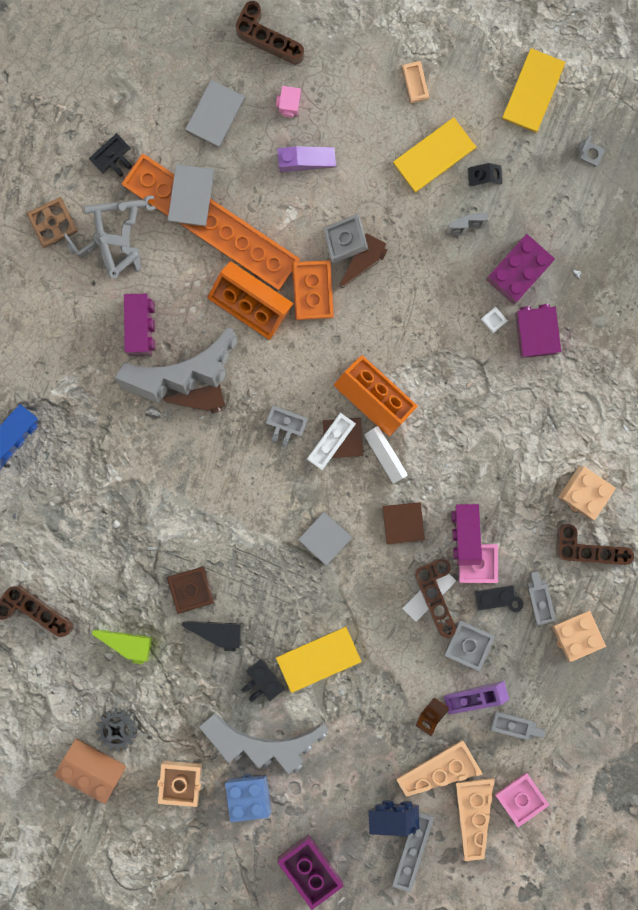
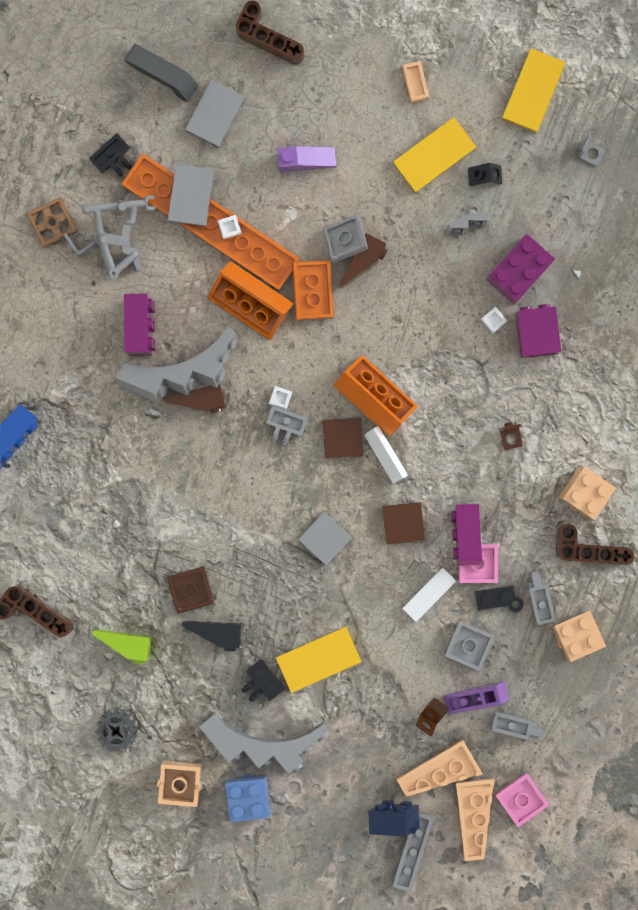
(90, 771): nougat slope -> none
(162, 71): none -> dark grey beam
(229, 227): none -> white tile
(280, 397): none -> white tile
(289, 101): bright pink brick -> none
(310, 872): magenta brick -> none
(331, 441): white tile -> none
(438, 599): reddish brown beam -> none
(511, 428): none -> reddish brown bracket

